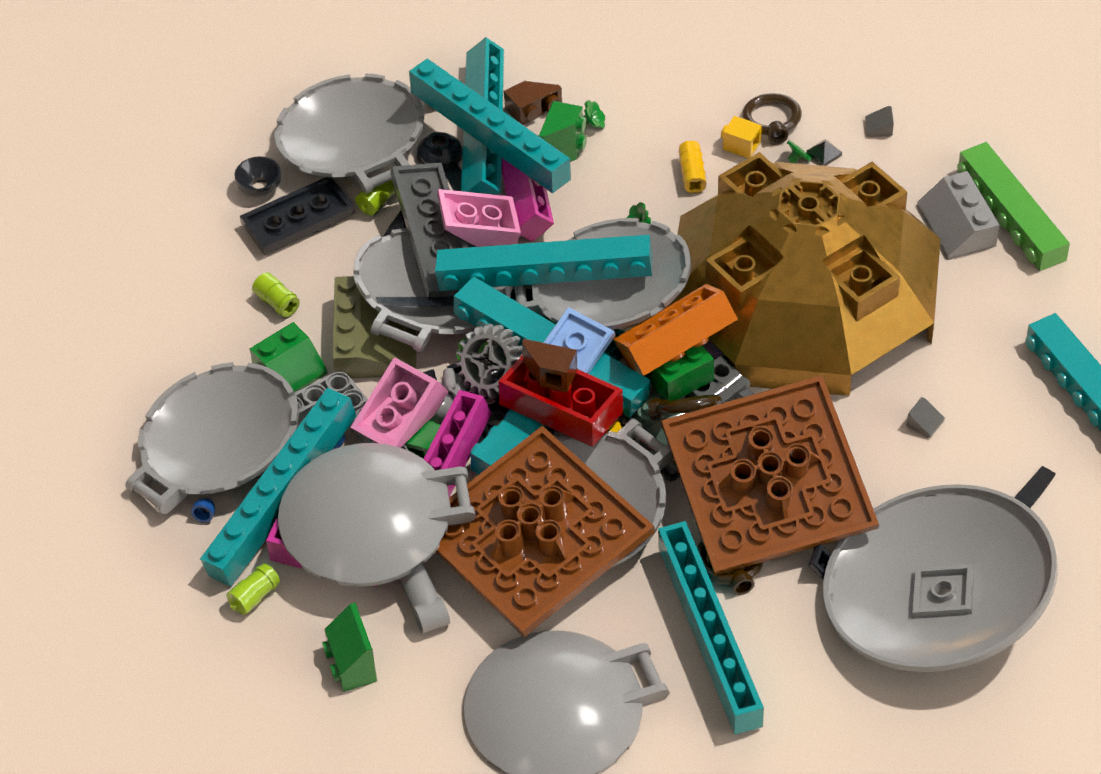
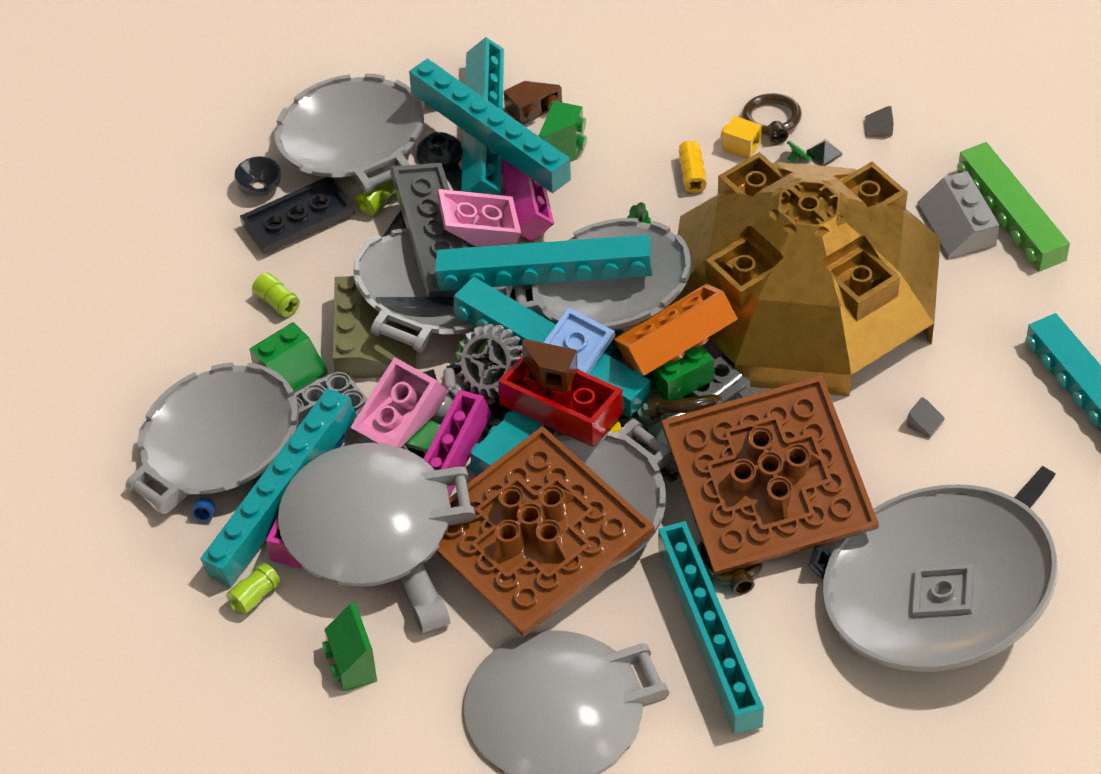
(594, 114): green plant -> none

